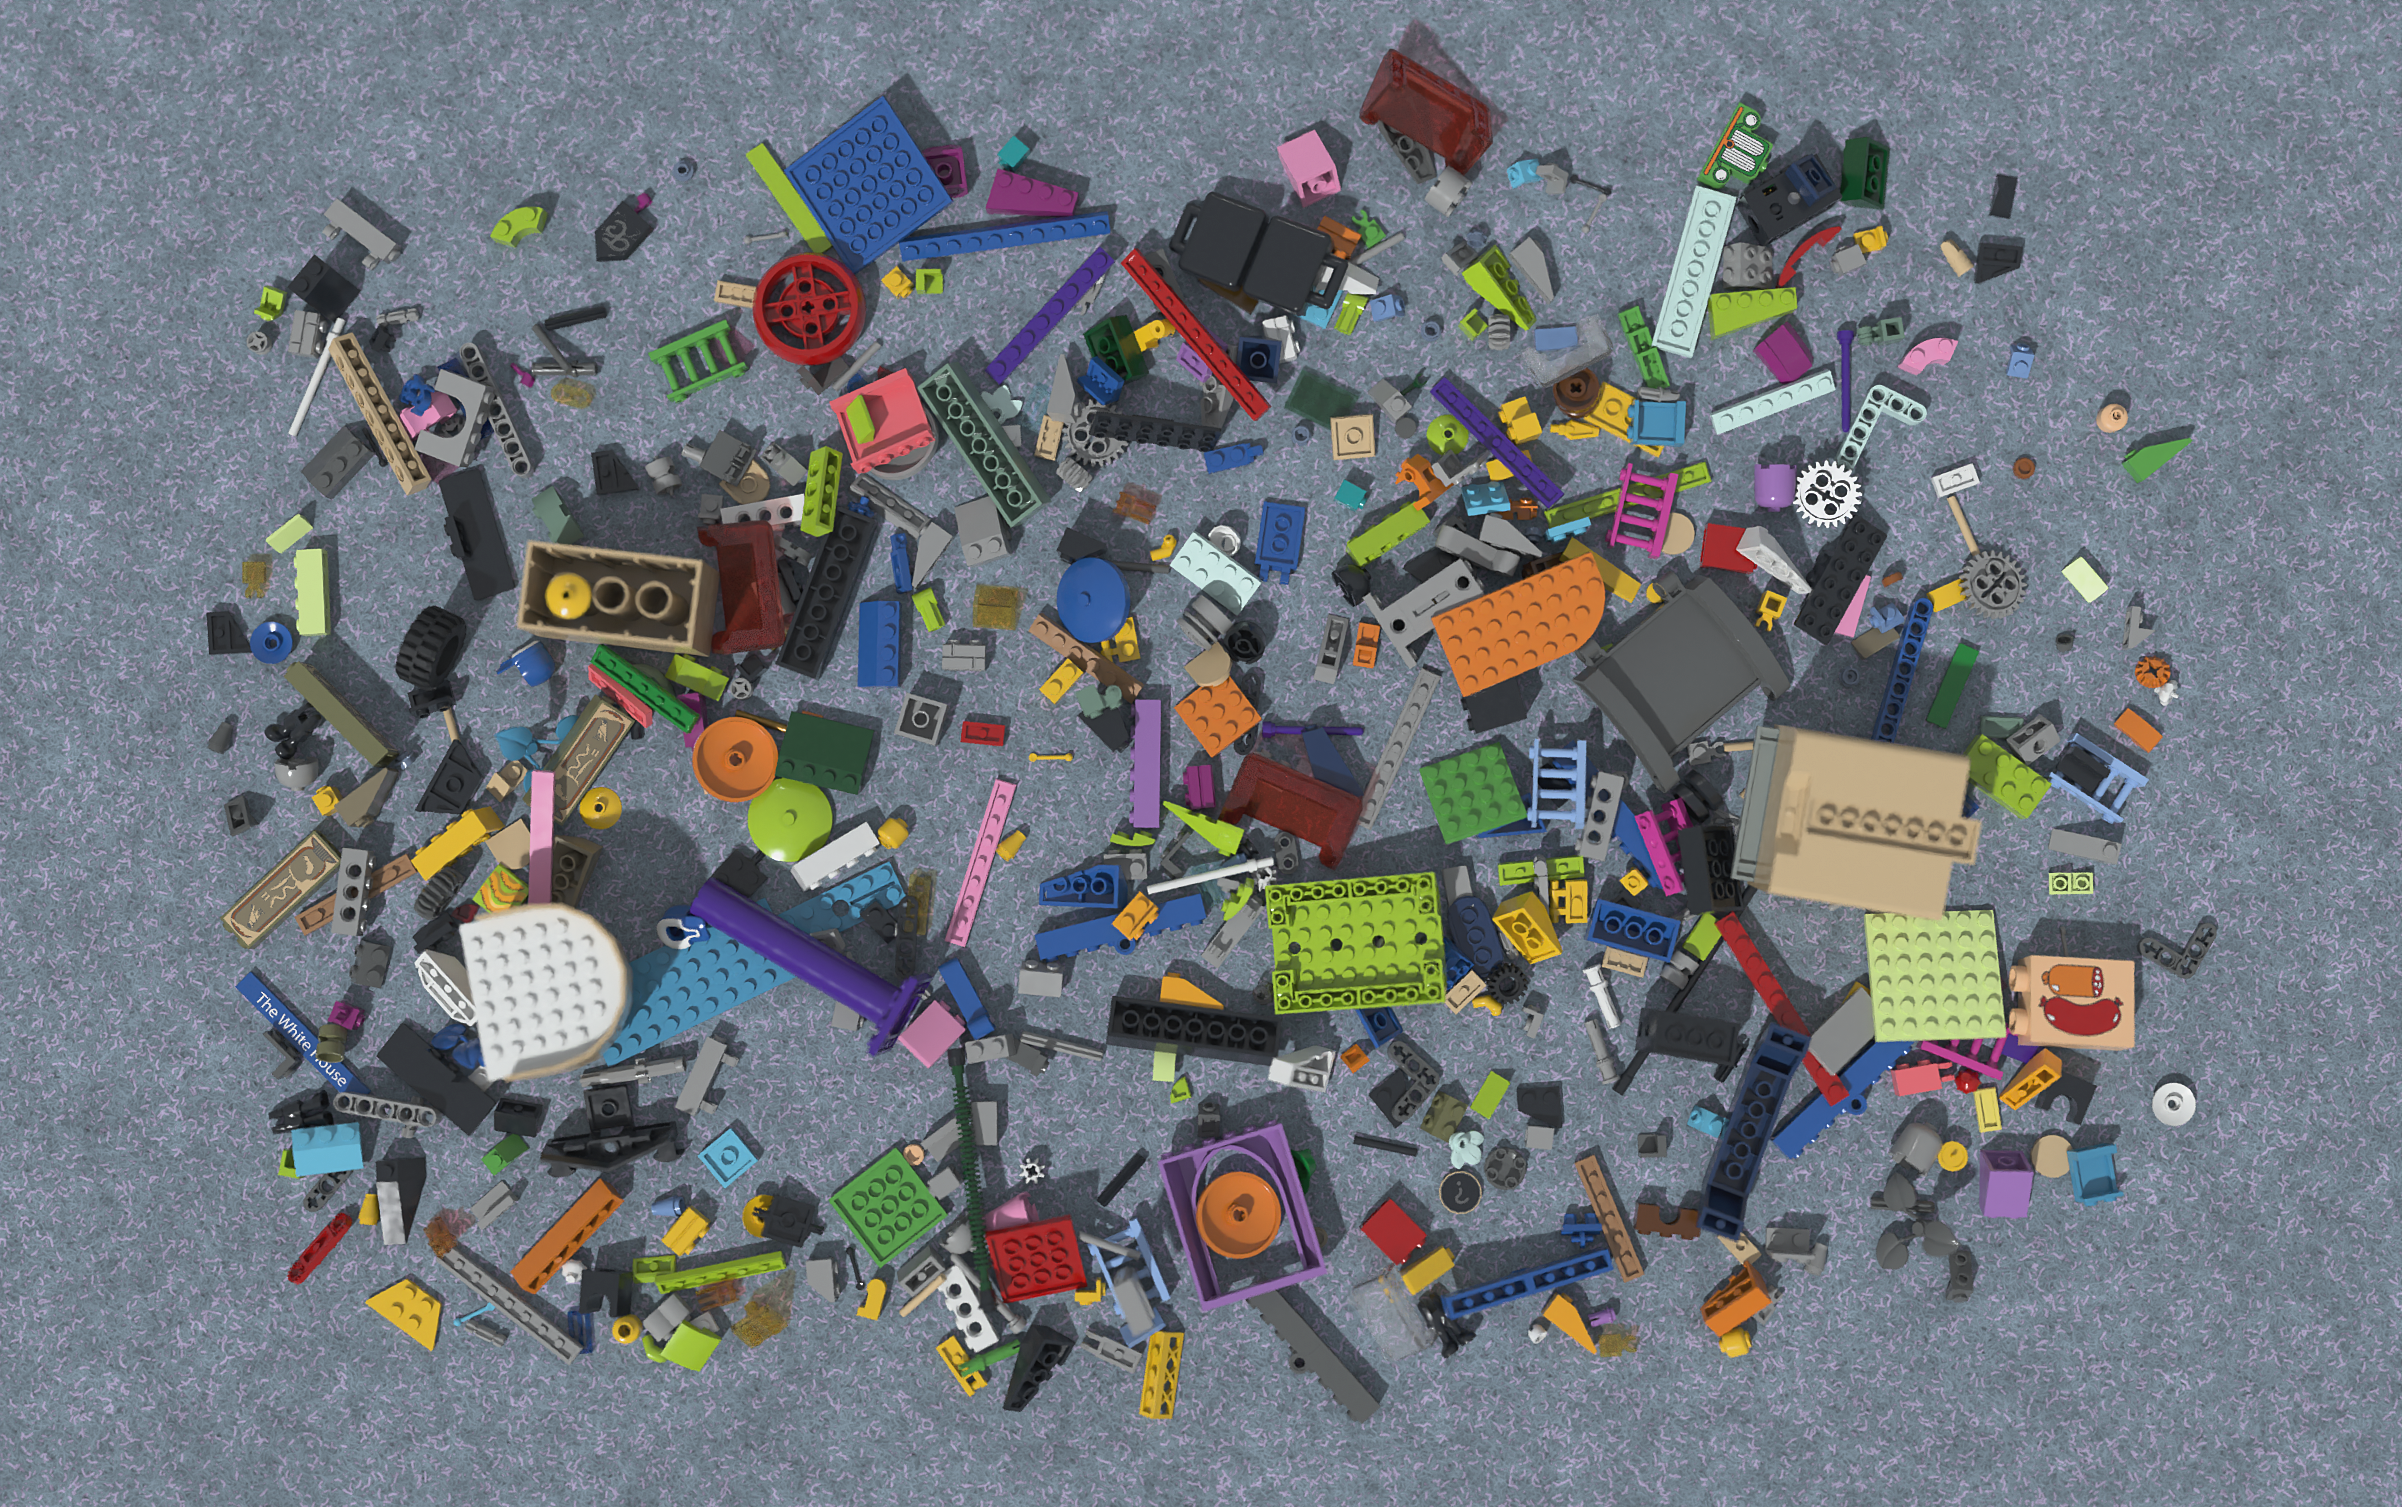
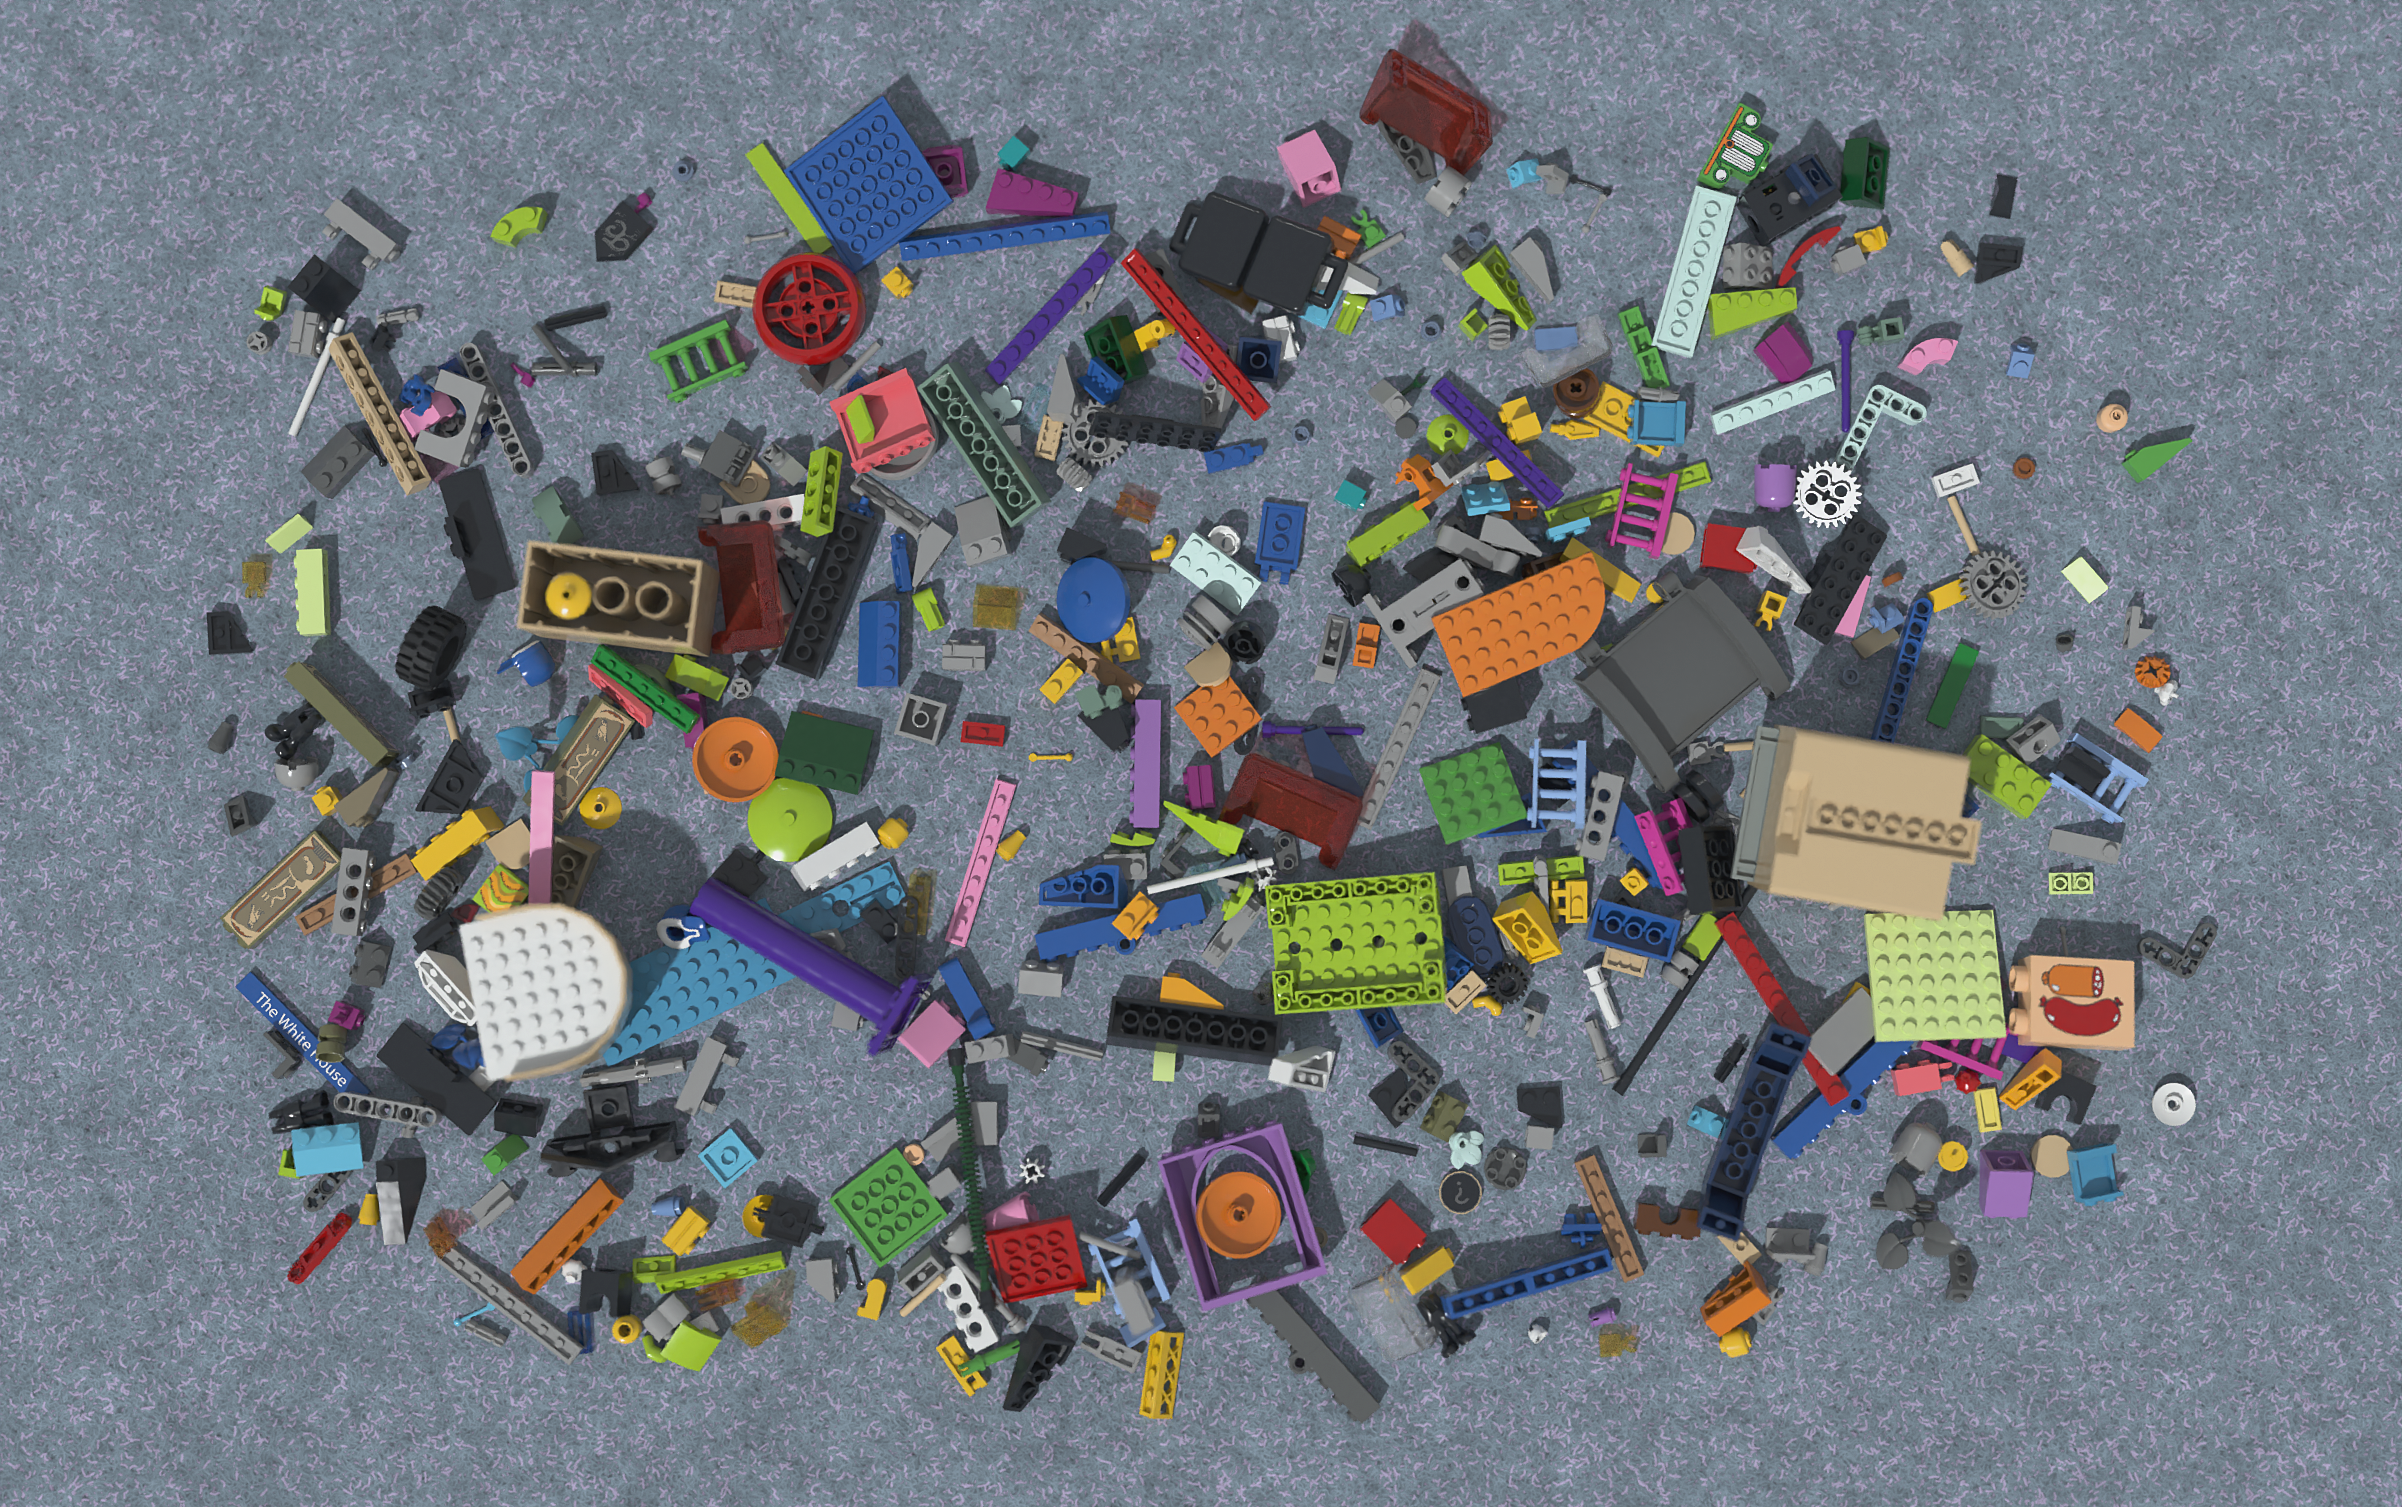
(261, 640): blue dish -> none
(410, 1310): yellow wing -> none
(507, 780): tan slope -> none
(569, 401): clear yellow beam -> none
(762, 721): pearl gold bar -> none
(929, 281): lime panel -> none
(1180, 1091): lime tile -> none
(1319, 400): clear green plate -> none
(1352, 436): tan tile -> none
(1354, 1058): orange plate -> none
(1490, 1095): lime slope -> none
(1565, 1316): light orange slope -> none
(1687, 1036): black piece -> none

